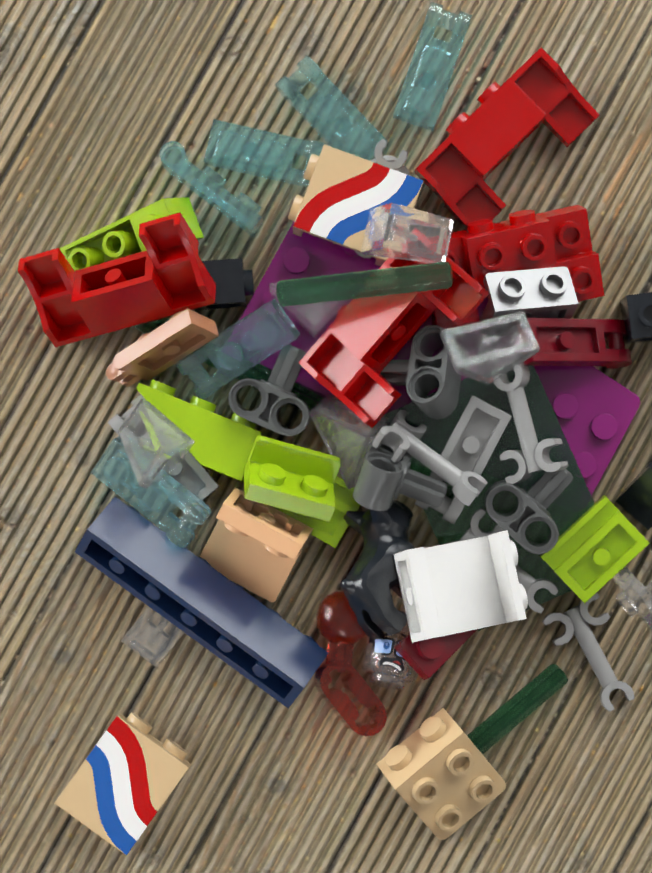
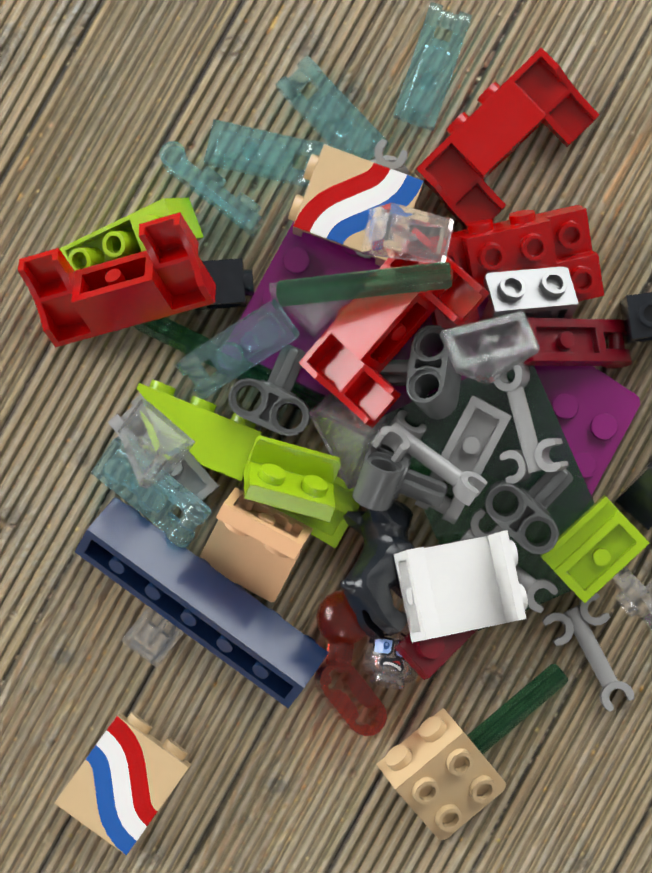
(162, 347): nougat hinge -> none

